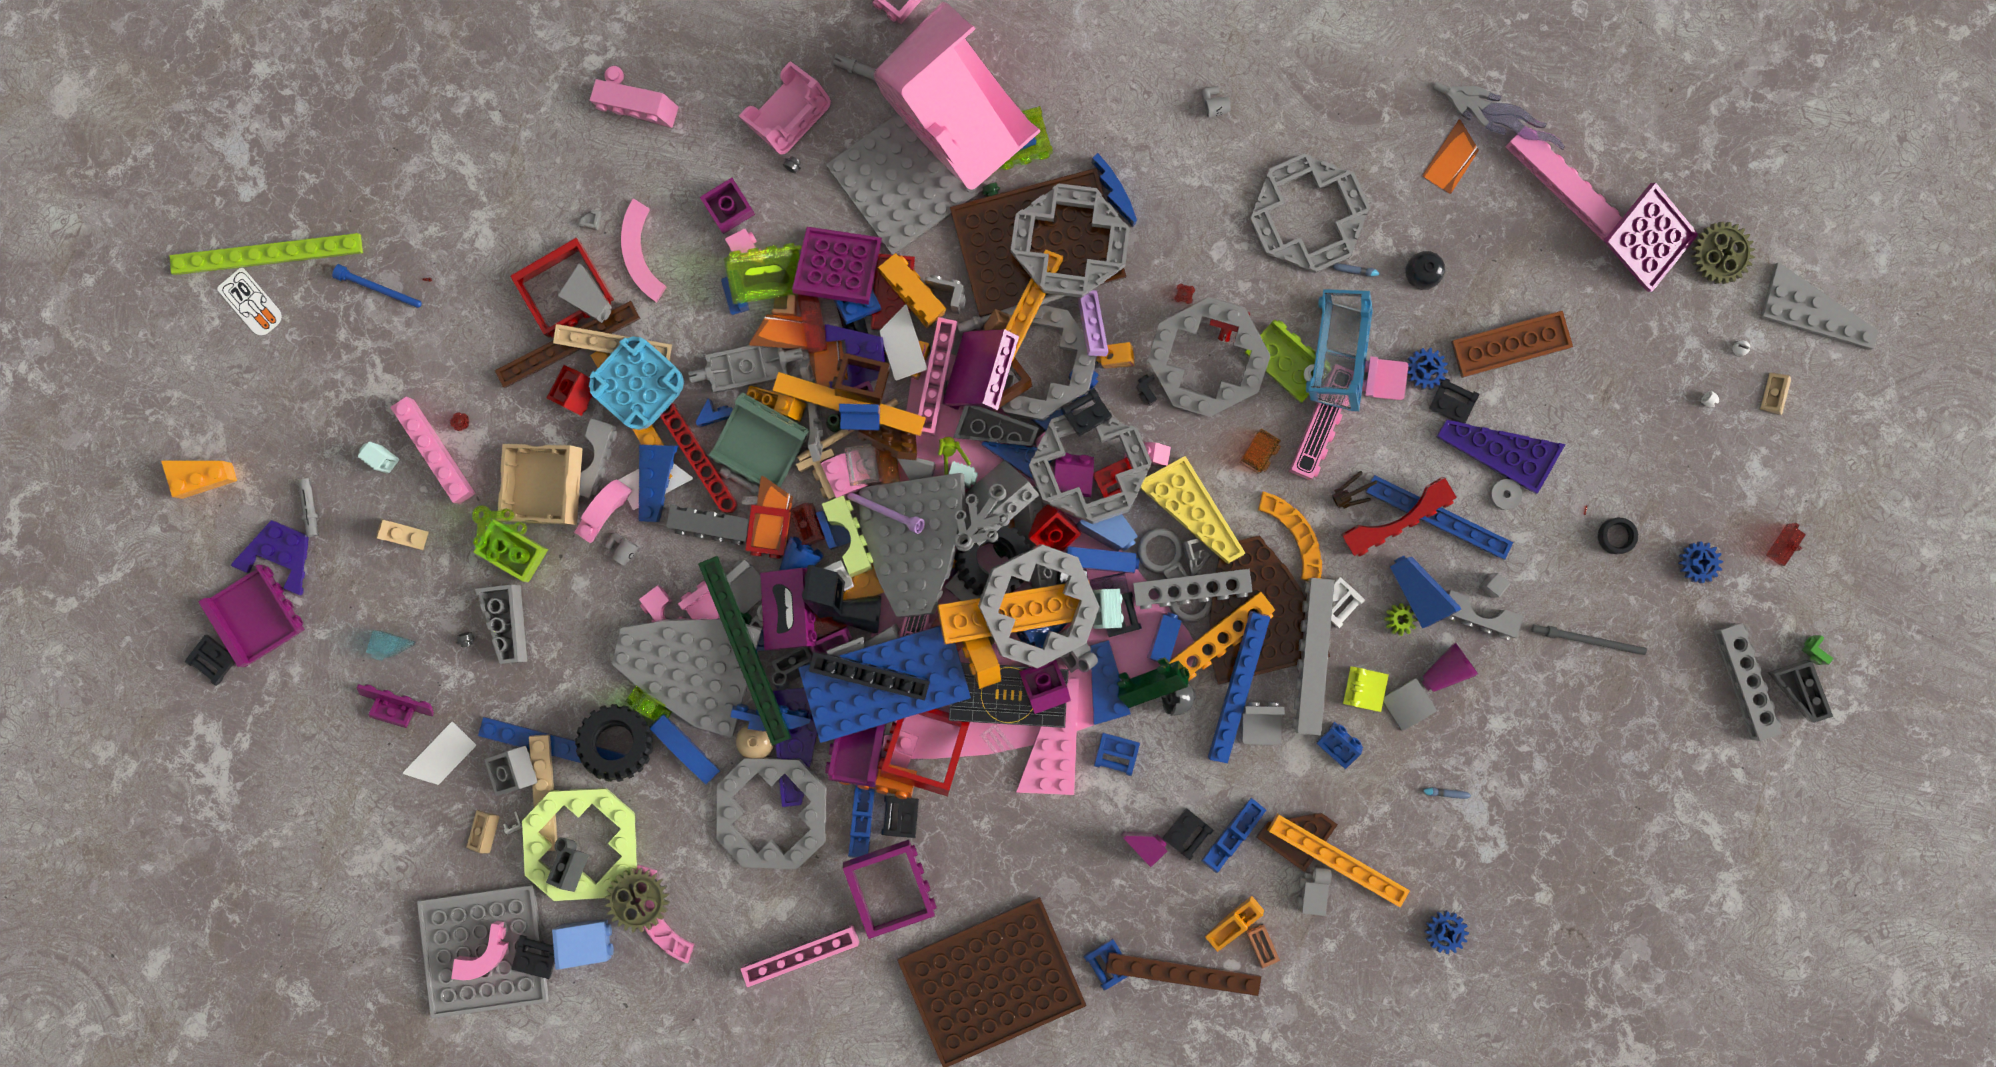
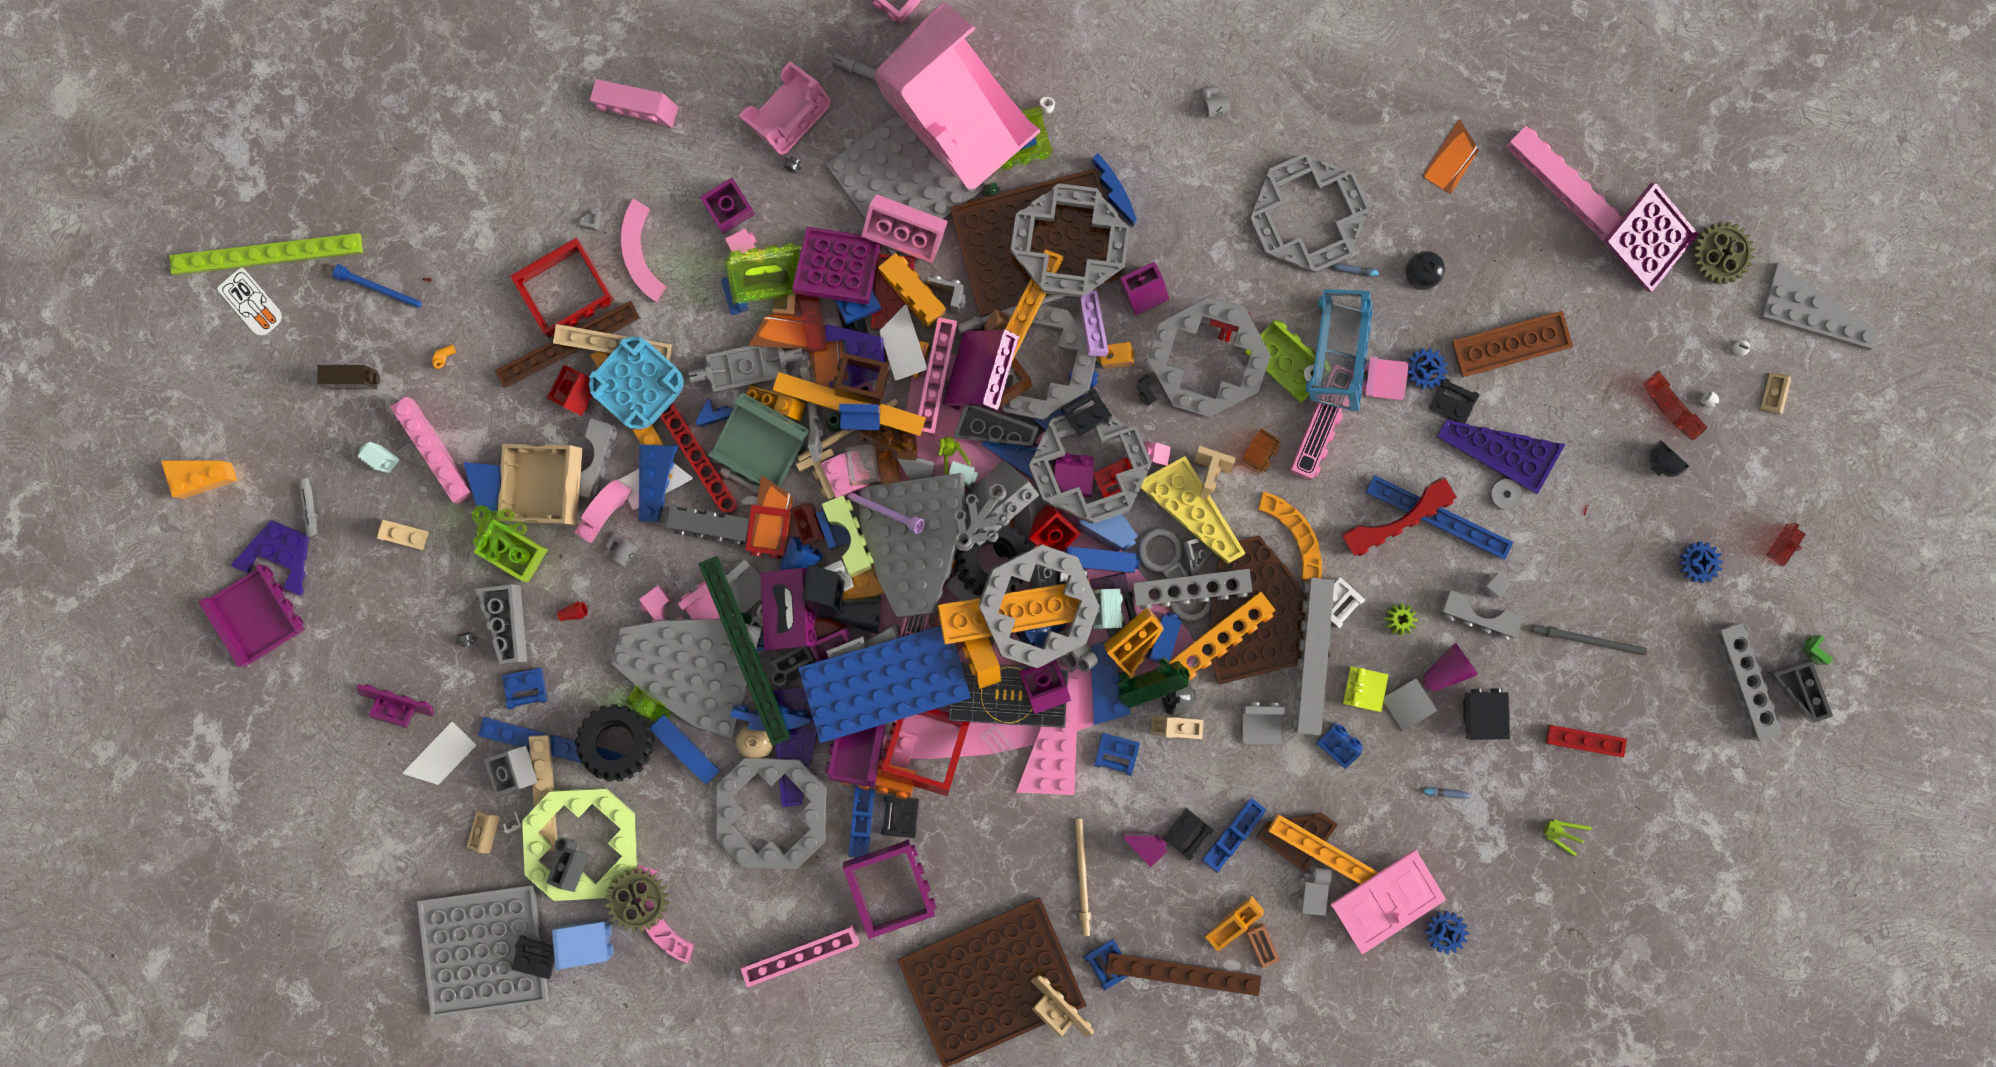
(213, 654): black plate -> none
(347, 377): none -> dark brown brick
(387, 645): clear light blue slope -> none
(440, 356): none -> light orange arm
(464, 421): clear red plate -> none
(474, 967): bright pink arch -> none
(484, 483): none -> blue slope
(522, 682): none -> blue plate
(575, 611): none -> red cone
(585, 295): light grey slope -> none
(614, 75): bright pink plate -> none
(869, 675): black brick -> none
(904, 228): none -> bright pink slope
(1049, 101): none -> white hinge
(1056, 1011): none -> tan bracket
(1085, 914): none -> tan bar
(1133, 641): none -> light orange wedge
(1144, 288): none -> magenta slope
(1176, 727): none -> tan bracket
(1189, 290): clear red plate -> none
(1215, 463): none -> tan bracket
(1239, 687): blue plate -> none
(1342, 497): dark brown plant -> none
(1388, 901): none -> bright pink door
(1423, 593): blue slope -> none
(1486, 113): clear purple piece -> none
(1486, 714): none -> black brick
(1554, 830): none -> lime plant
(1586, 741): none -> red plate
(1632, 532): black tyre -> none
(1666, 461): none -> black cylinder
(1672, 407): none -> clear red slope

